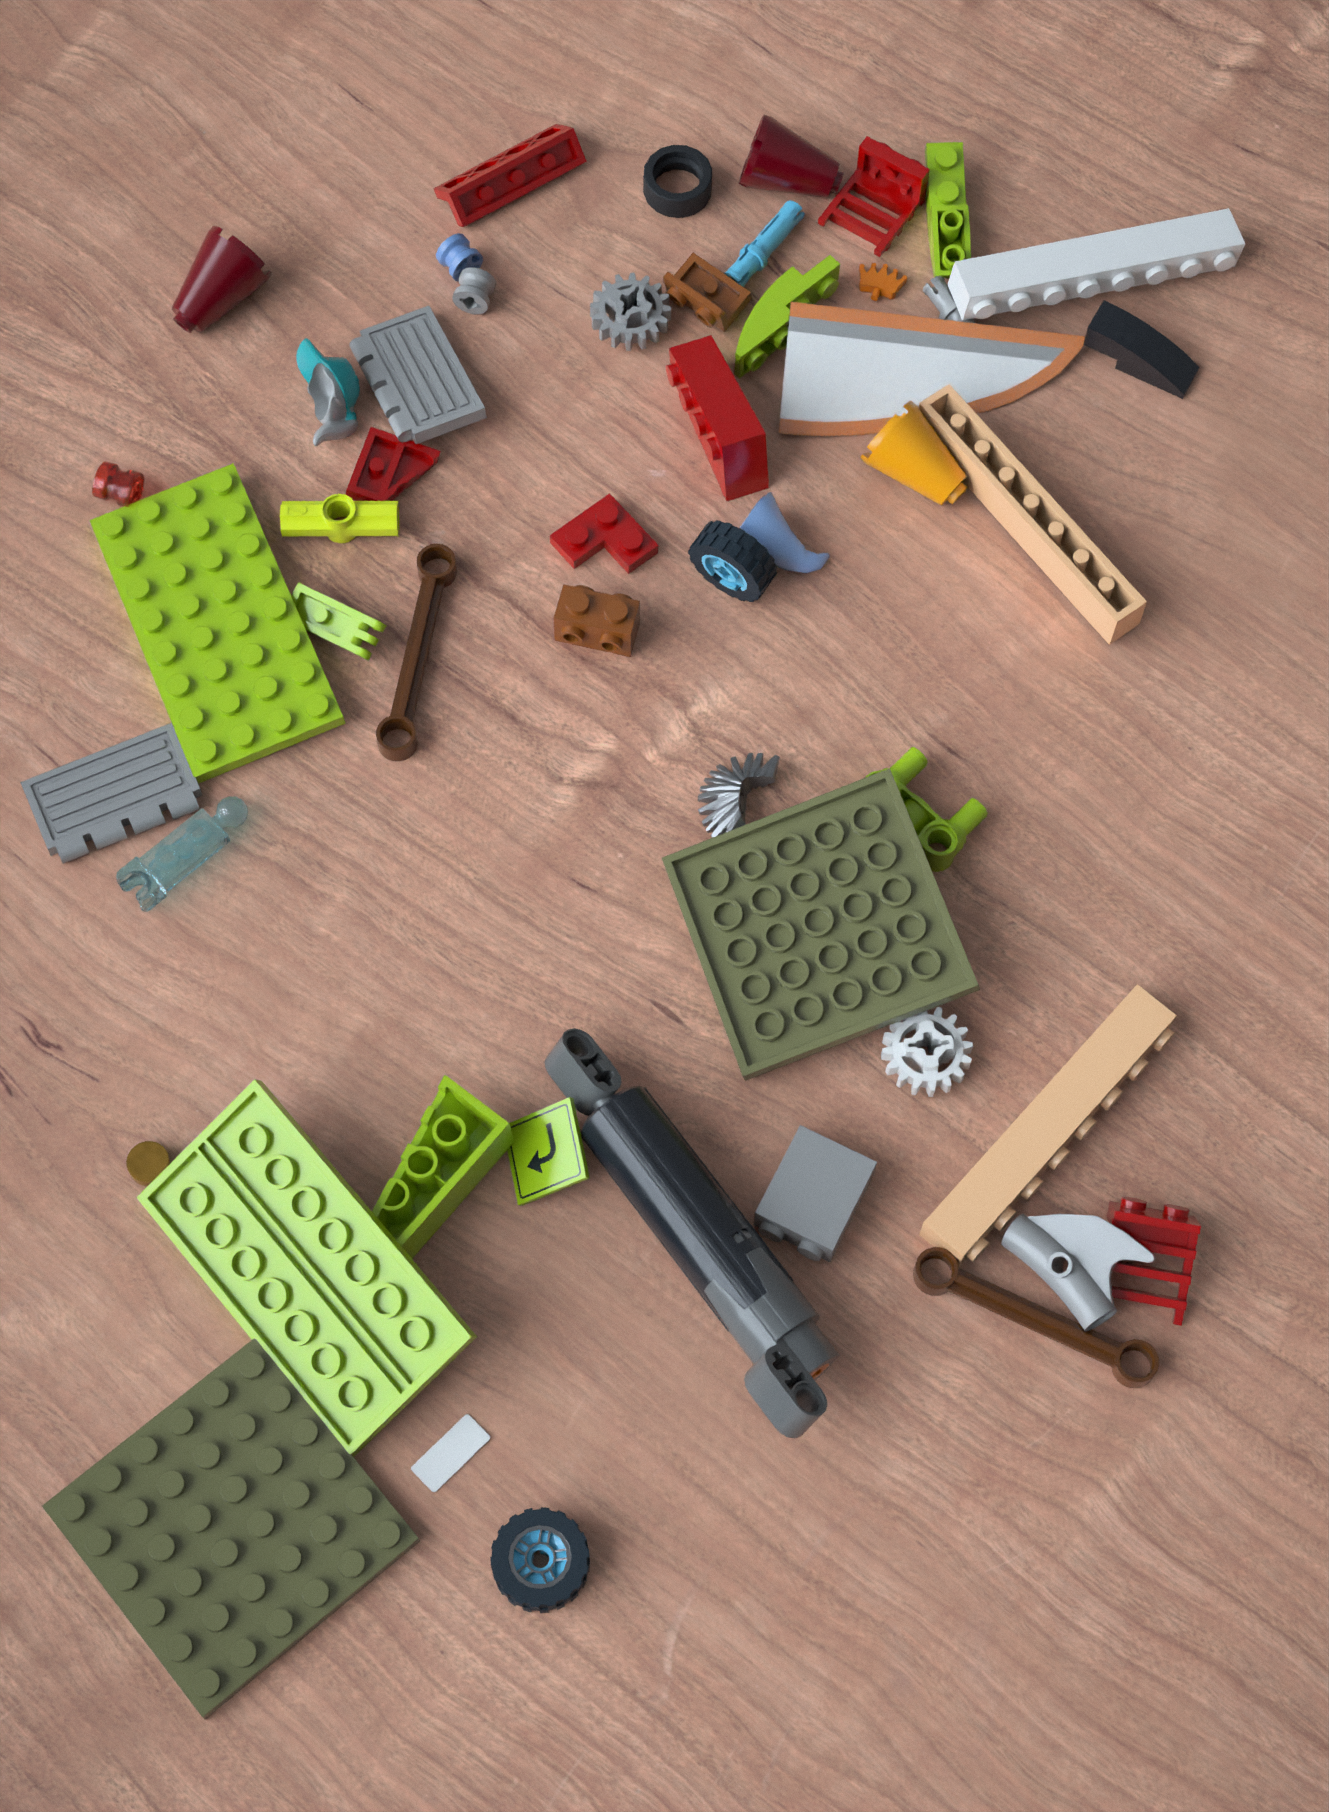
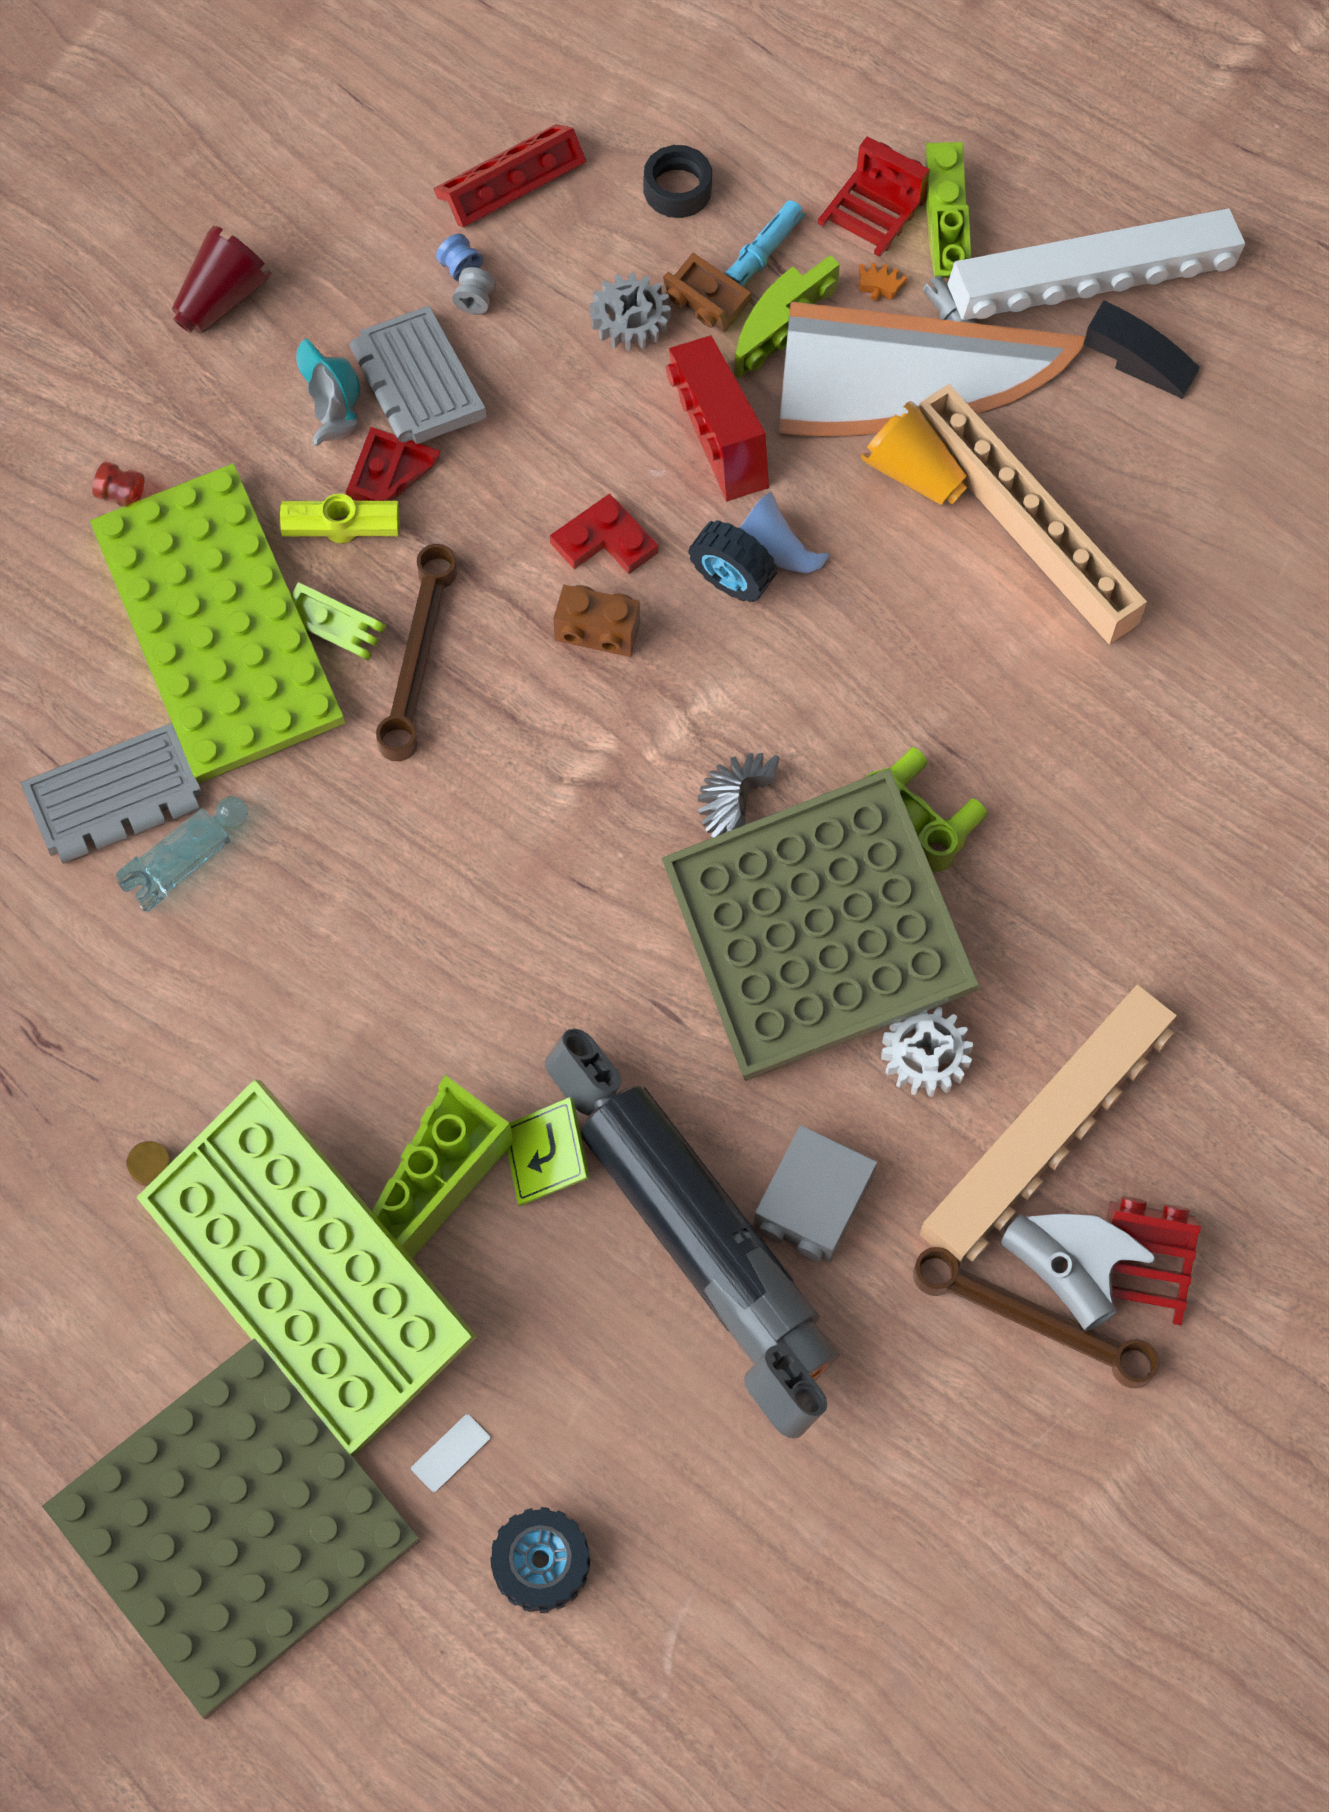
(788, 163): dark red cone -> none

